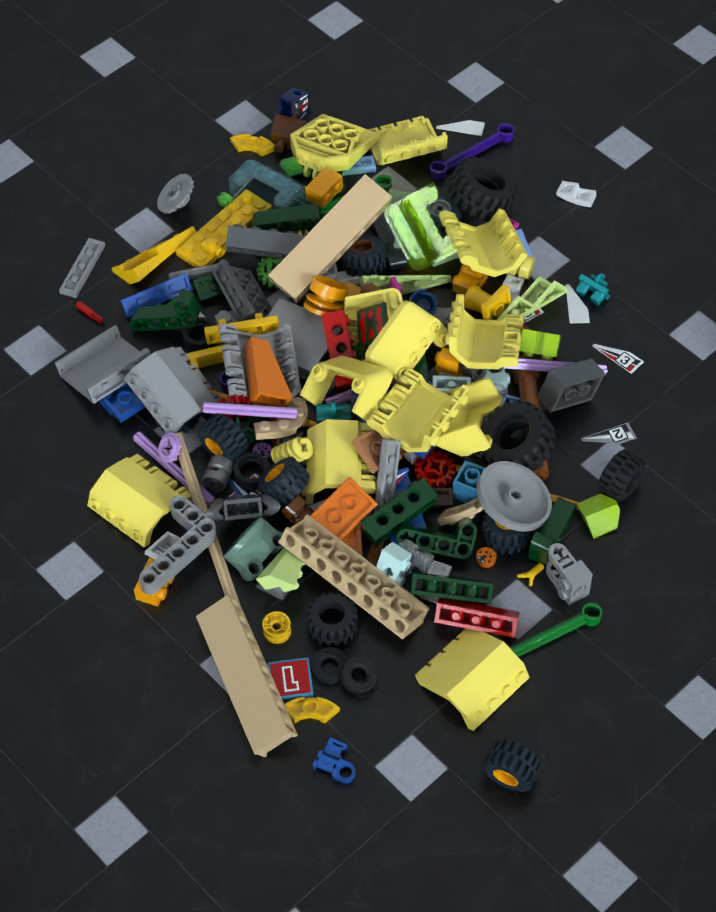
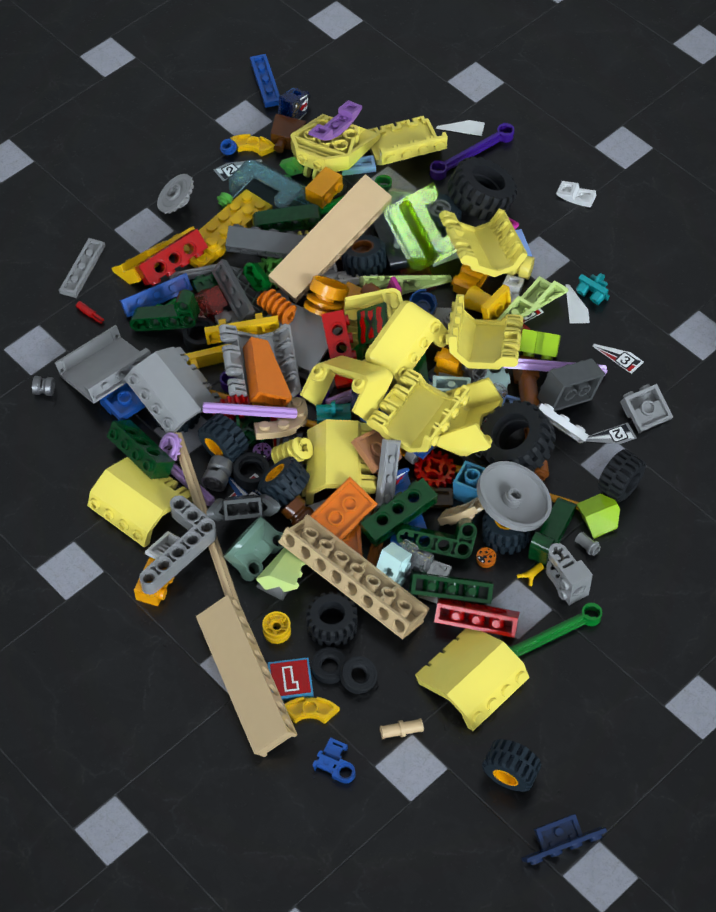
(42, 385): none -> flat silver wheel
(140, 449): none -> dark green brick
(146, 268): none -> red brick
(210, 301): none -> clear red brick
(228, 147): none -> blue plate
(228, 169): none -> sticker
(258, 274): none -> green beam
(265, 80): none -> blue plate
(277, 305): none -> orange piece
(336, 126): none -> medium lavender slope
(401, 728): none -> tan pin
(560, 835): none -> dark blue bracket
(562, 423): none -> white plate
(588, 544): none -> light grey pin
(646, 407): none -> light grey plate

